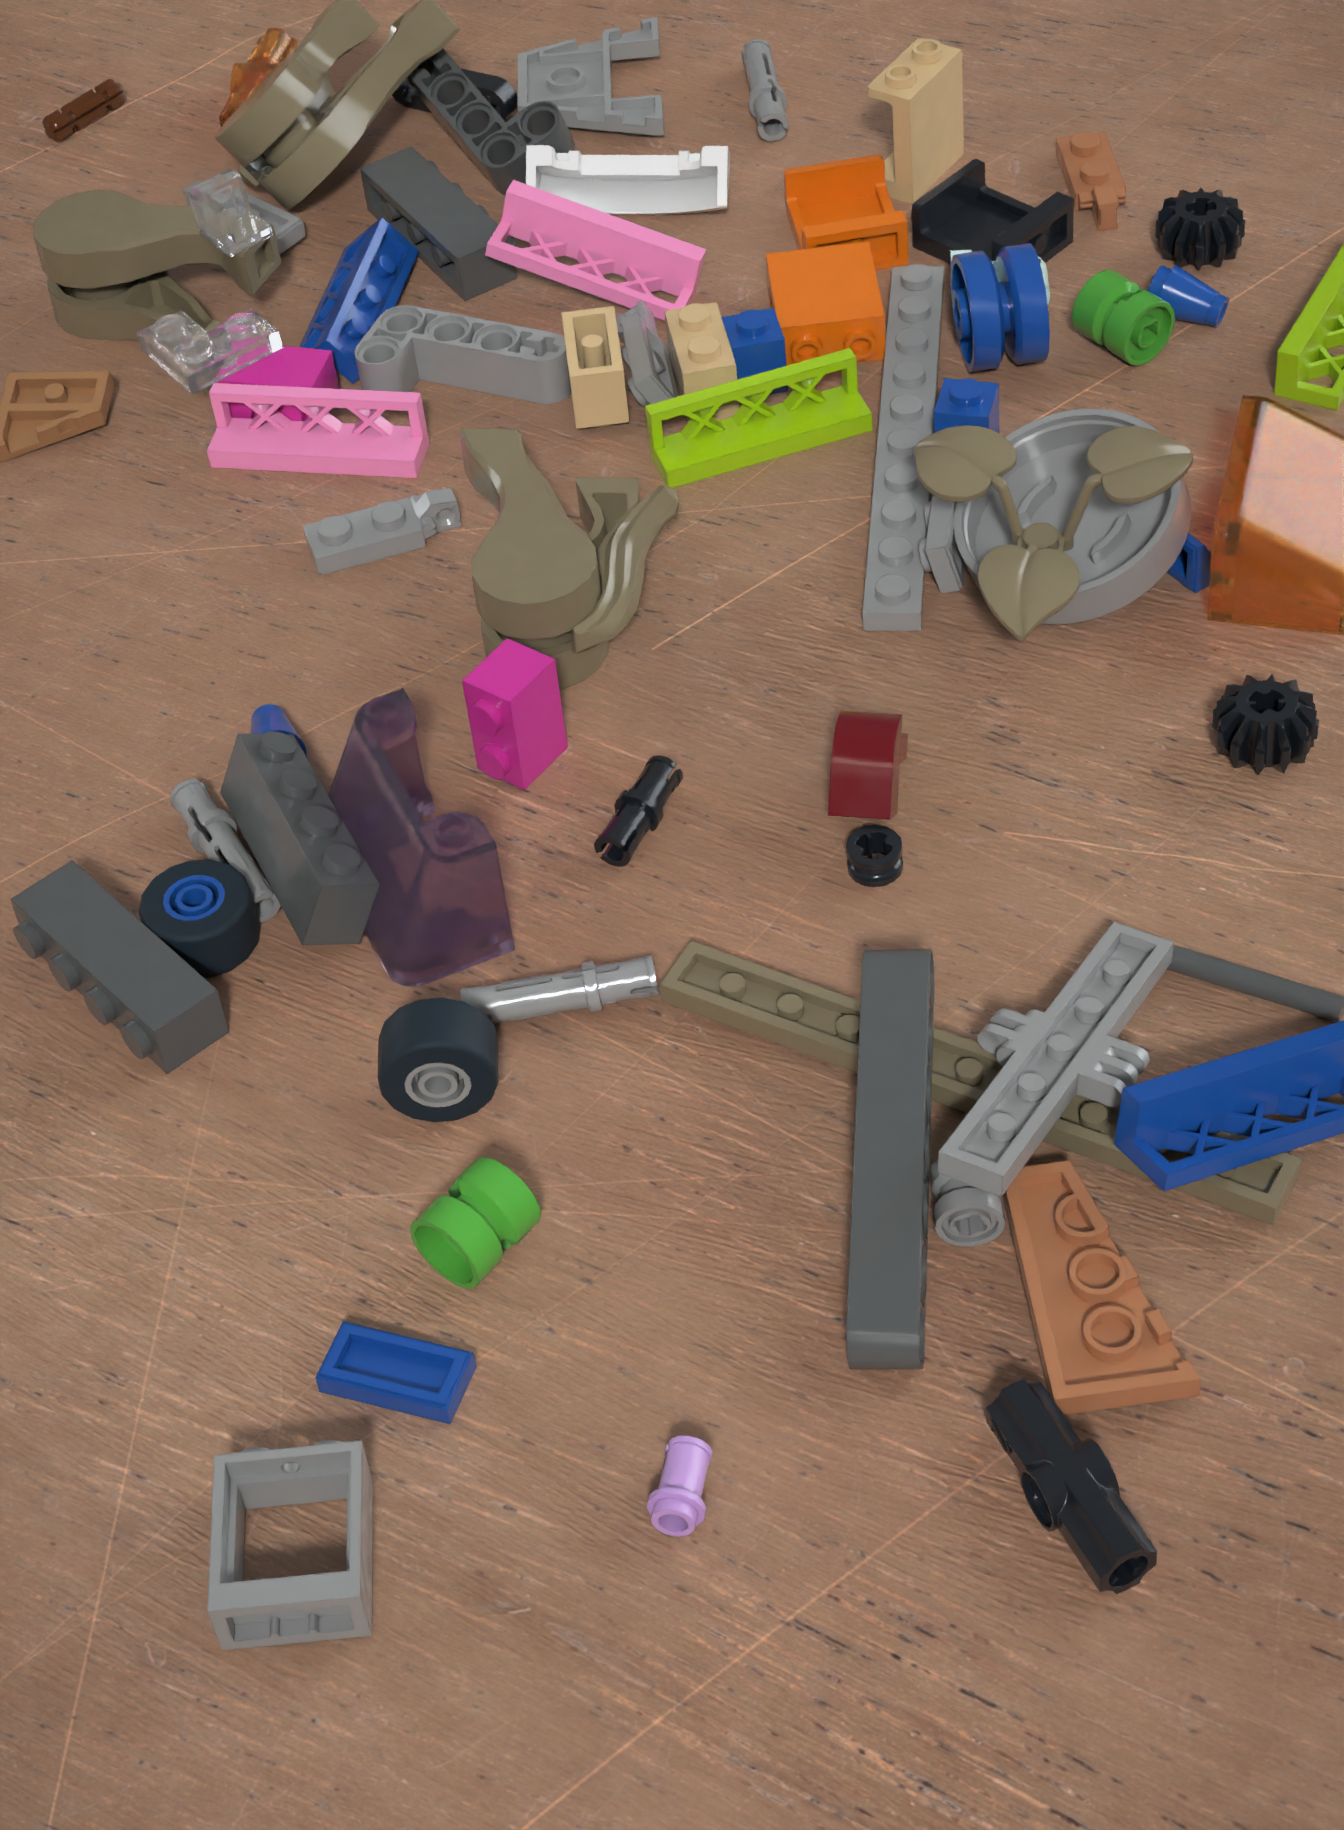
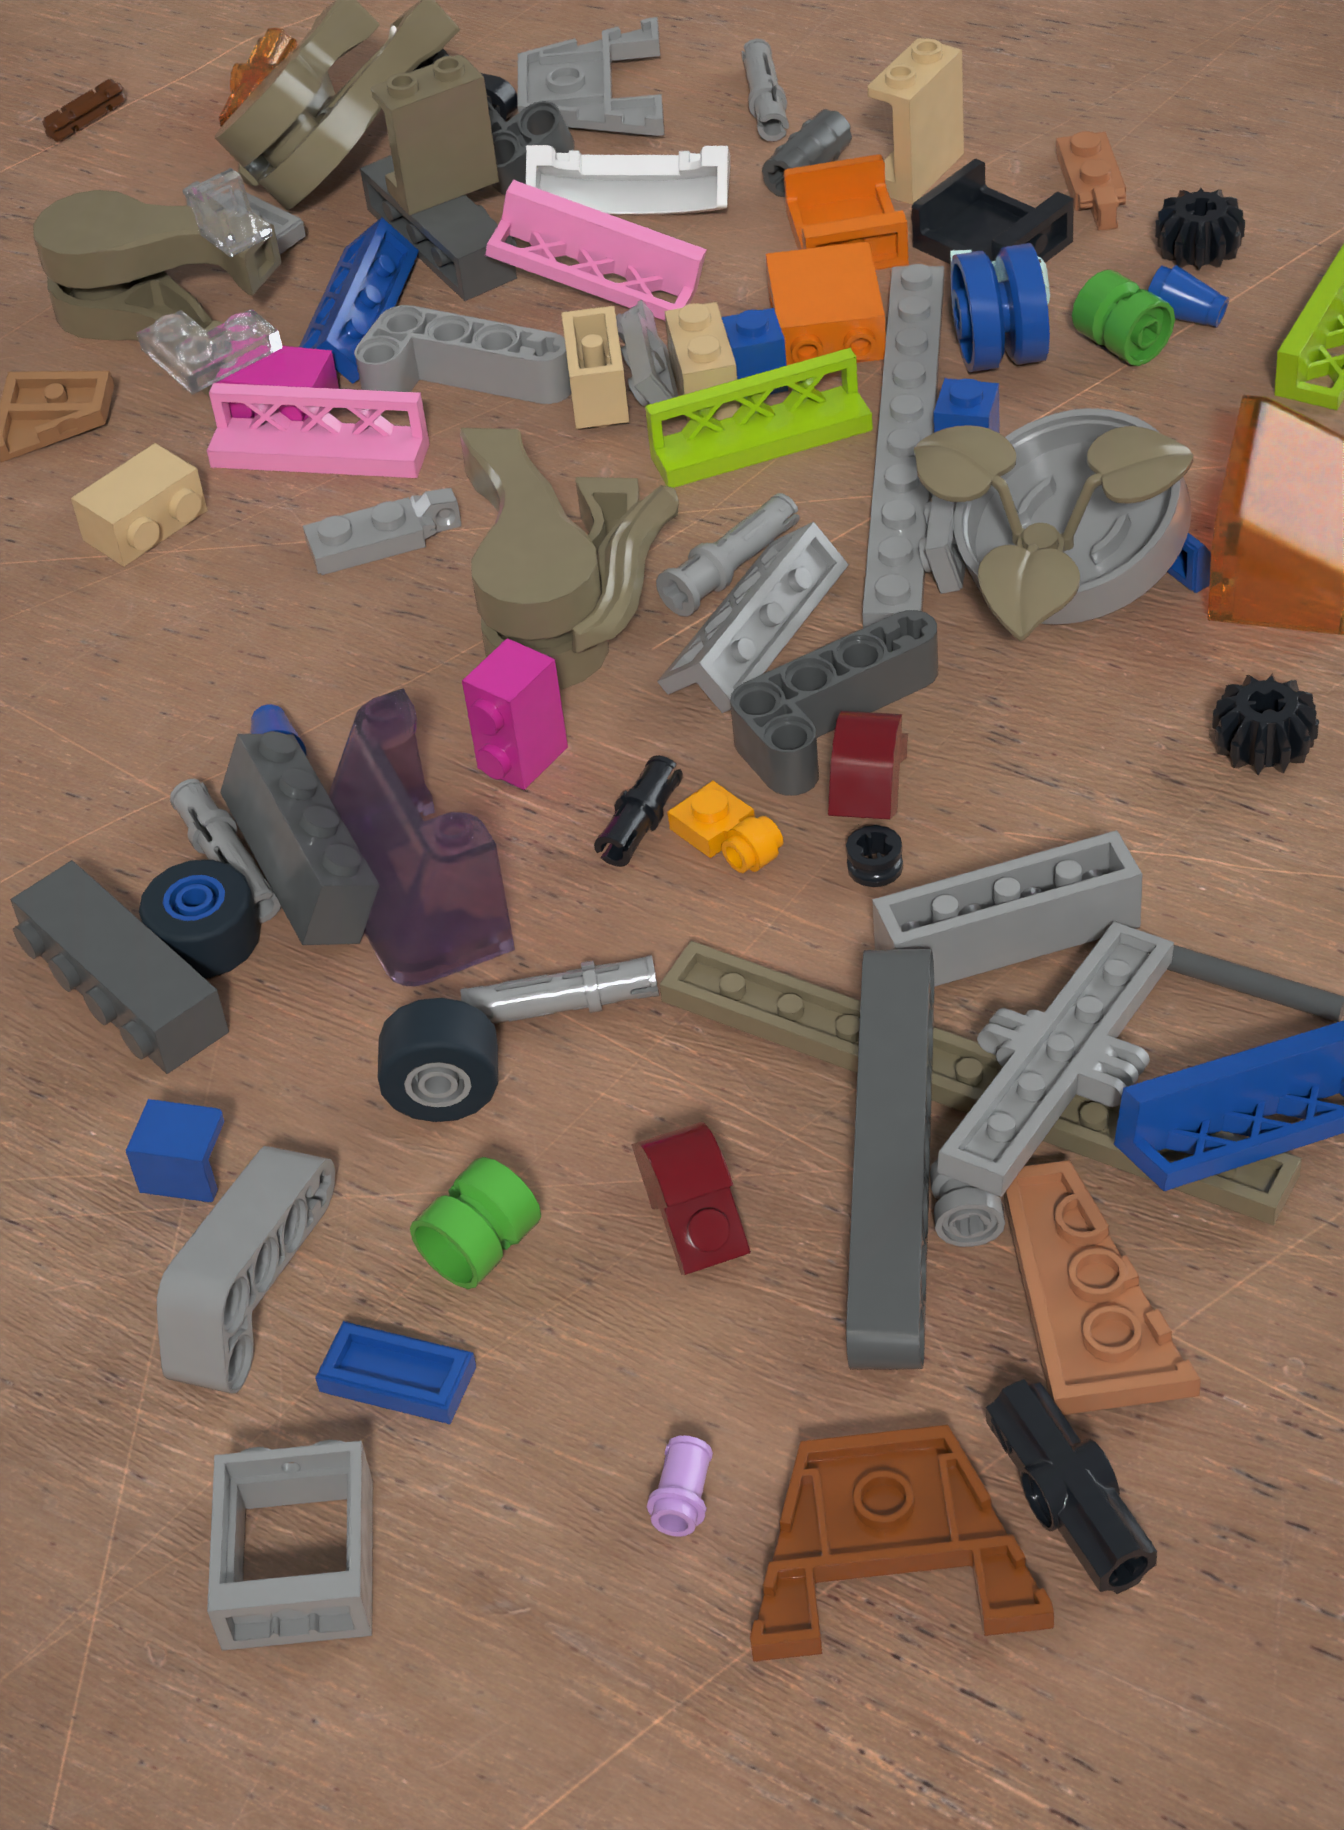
(139, 504): none -> tan brick
(173, 1150): none -> blue panel
(233, 1262): none -> light grey beam
(437, 133): none -> dark tan panel
(692, 1190): none -> dark red brick
(713, 564): none -> light grey pin
(719, 822): none -> light orange plate
(758, 616): none -> light grey fence
(794, 704): none -> dark grey beam
(815, 143): none -> dark grey axle
(887, 1510): none -> dark orange wing
(1015, 908): none -> light grey brick

